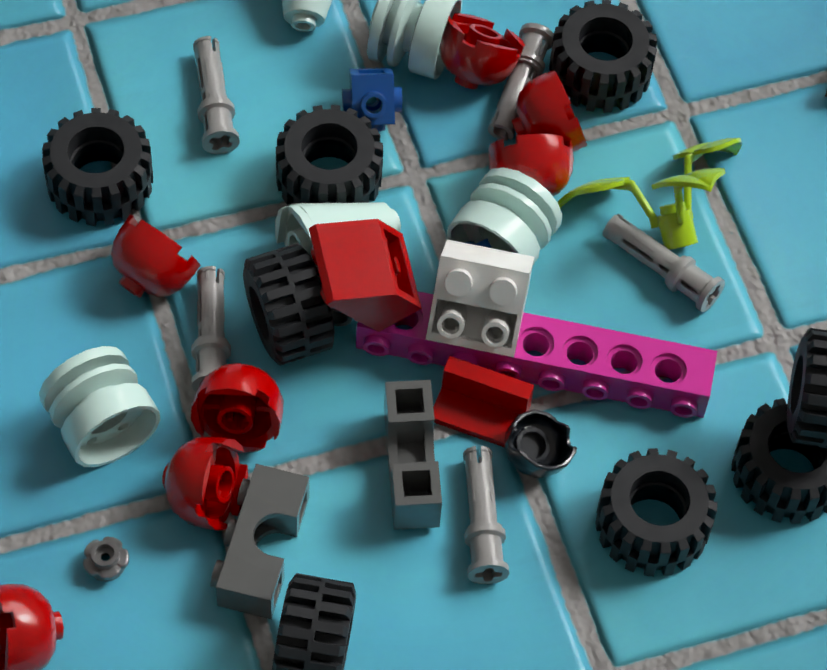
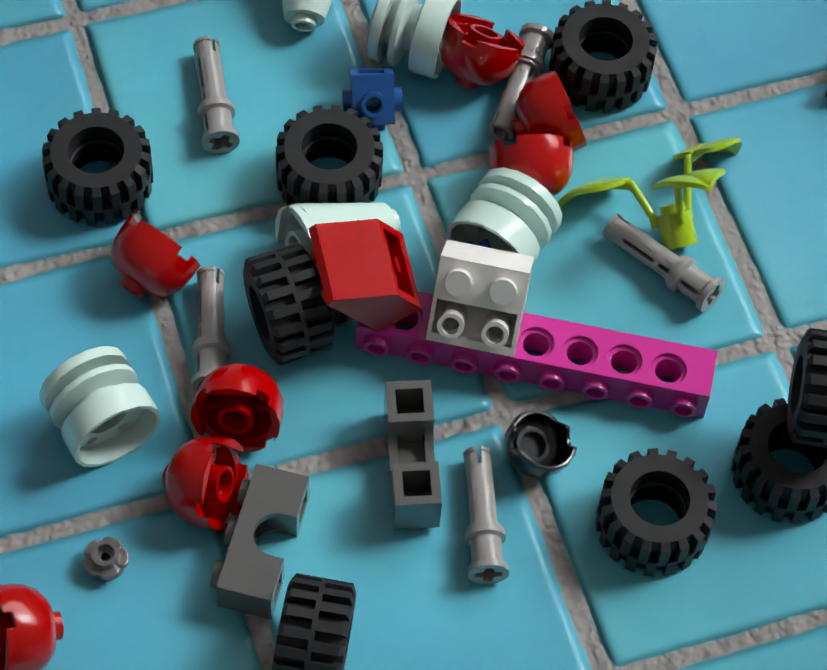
(480, 400): red panel -> none

